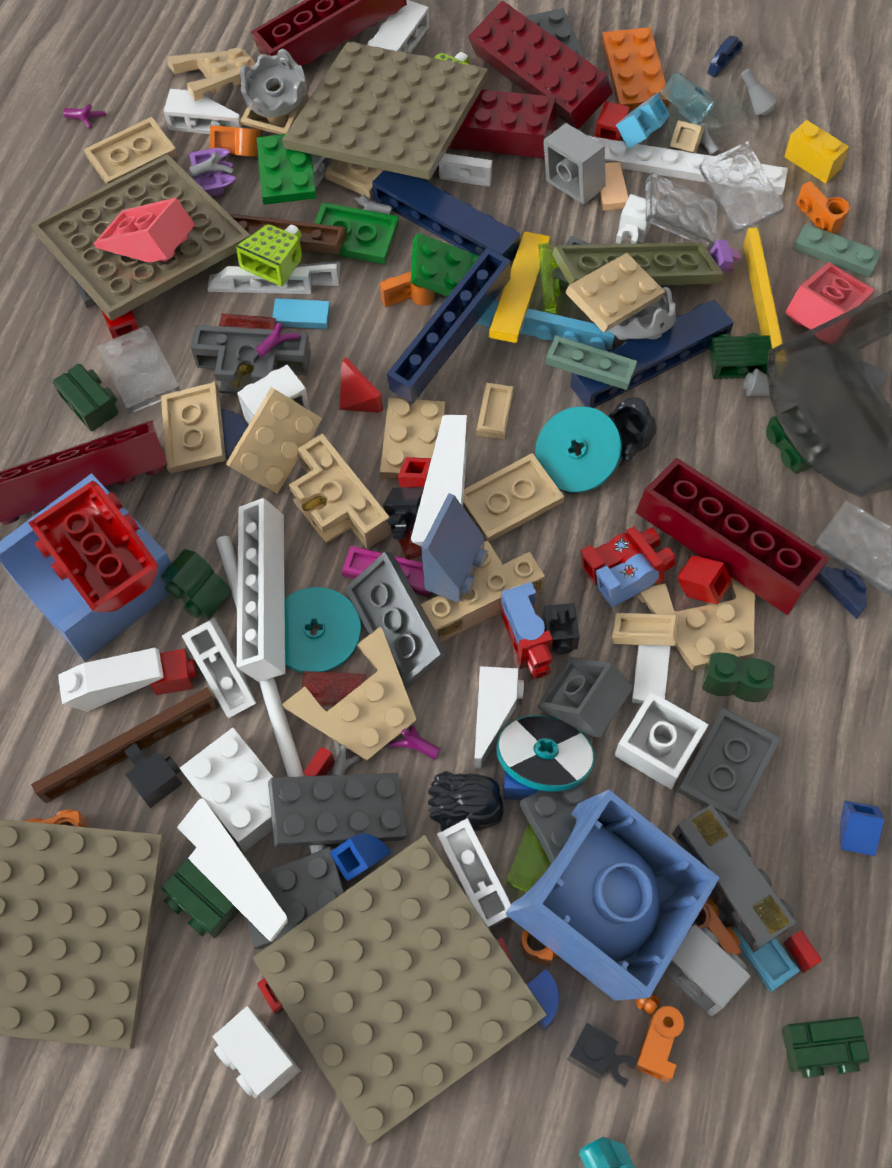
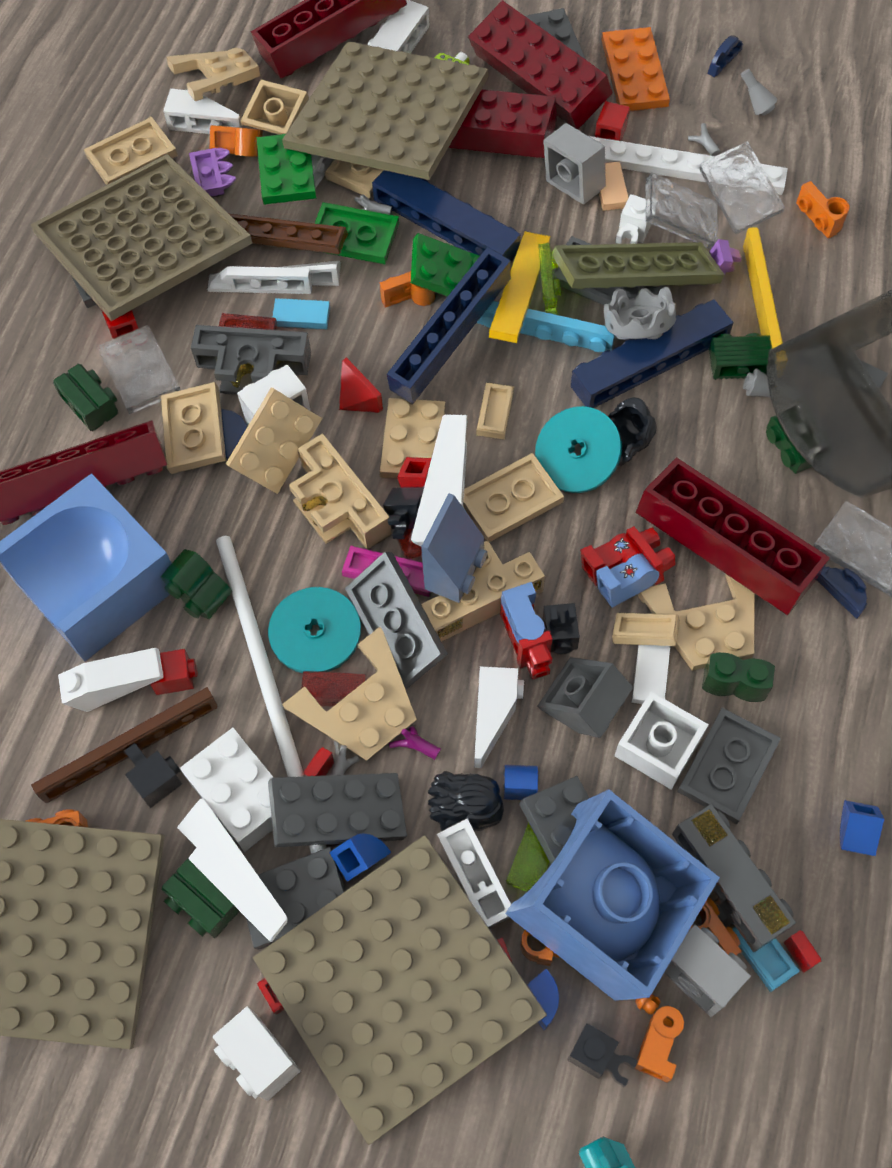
(83, 114): magenta bar -> none
(96, 548): red slope -> none
(148, 231): coral slope -> none
(209, 165): light grey bar -> none
(219, 667): white slope -> none
(260, 591): white brick -> none
(269, 72): light grey plate -> none
(271, 253): lime torso -> none
(274, 339): magenta bar -> none
(465, 169): white plate -> none
(545, 753): piece -> none
(591, 362): sand green plate -> none
(615, 292): tan plate -> none
(643, 120): medium azure slope -> none
(687, 137): tan plate -> none
(690, 98): clear light blue brick -> none
(704, 579): red brick -> none
(816, 151): yellow brick -> none
(825, 1045): dark green brick -> none
(827, 296): coral slope -> none
(837, 250): sand green plate -> none

